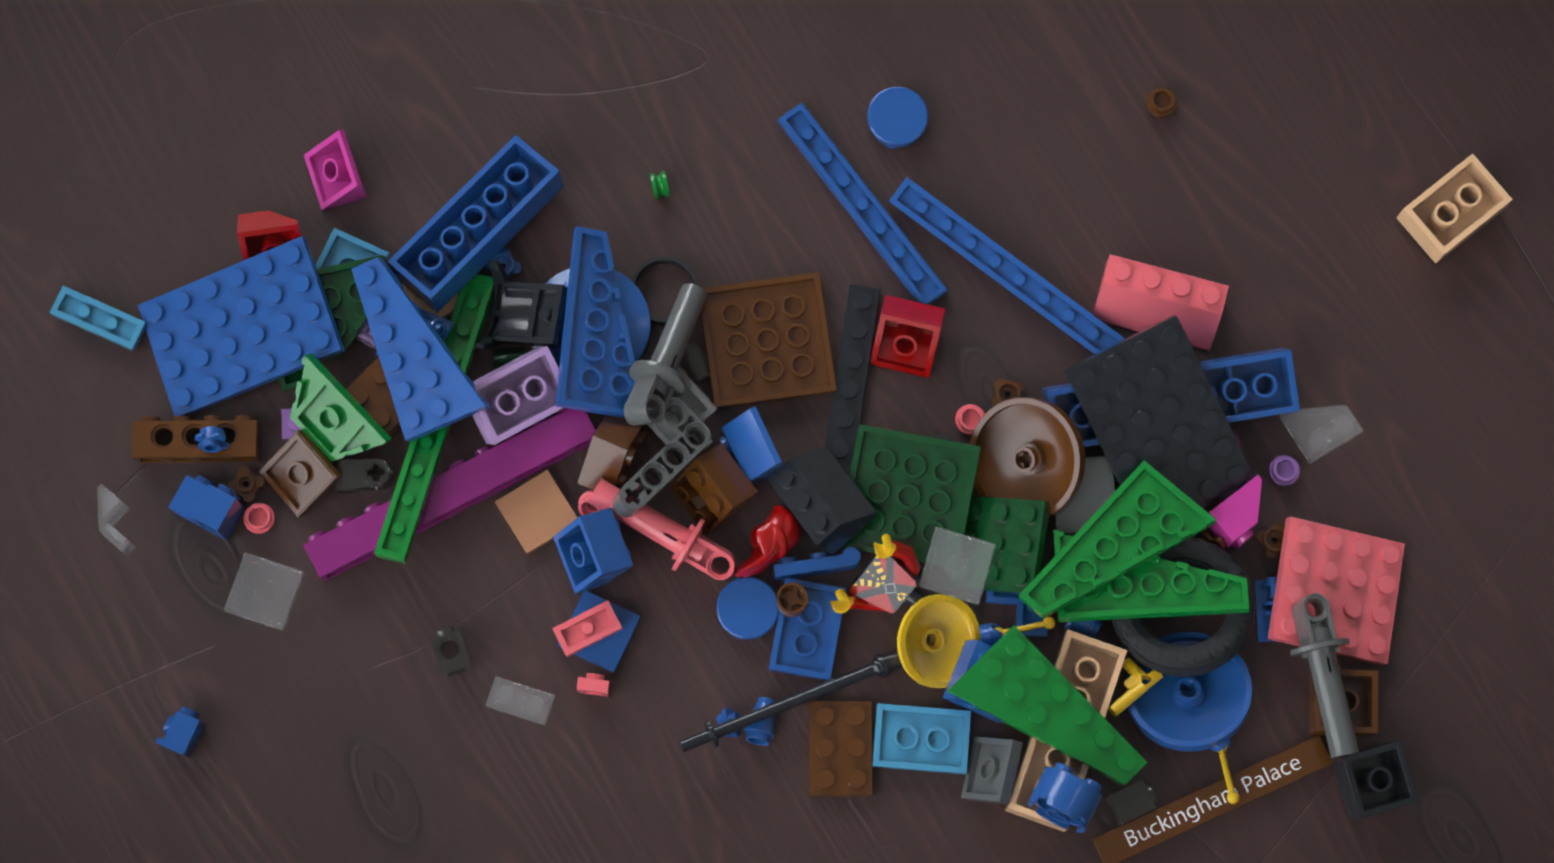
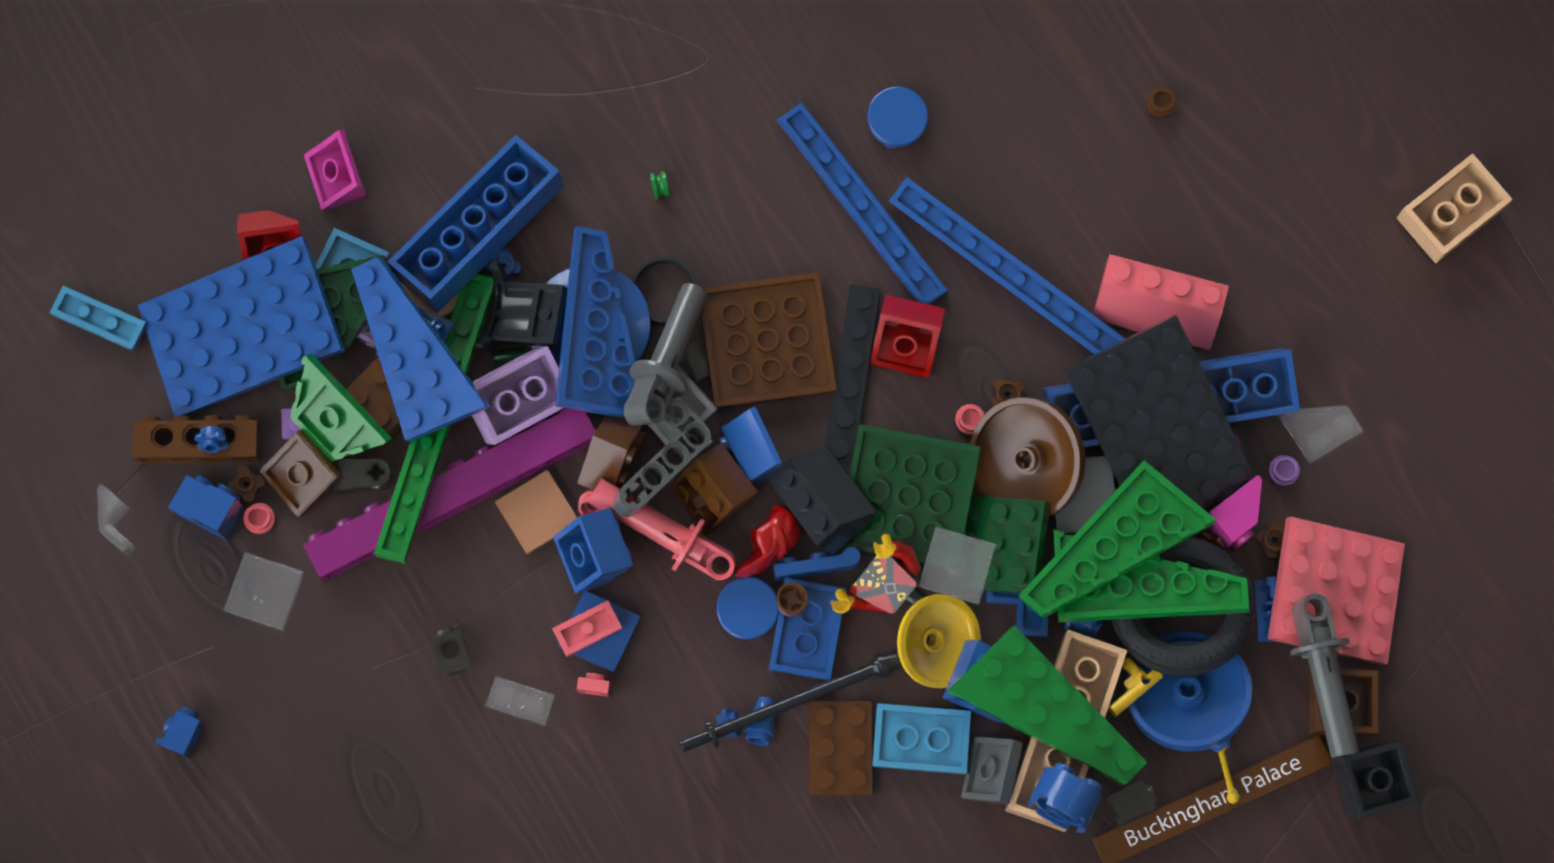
(992, 632): hinge -> none

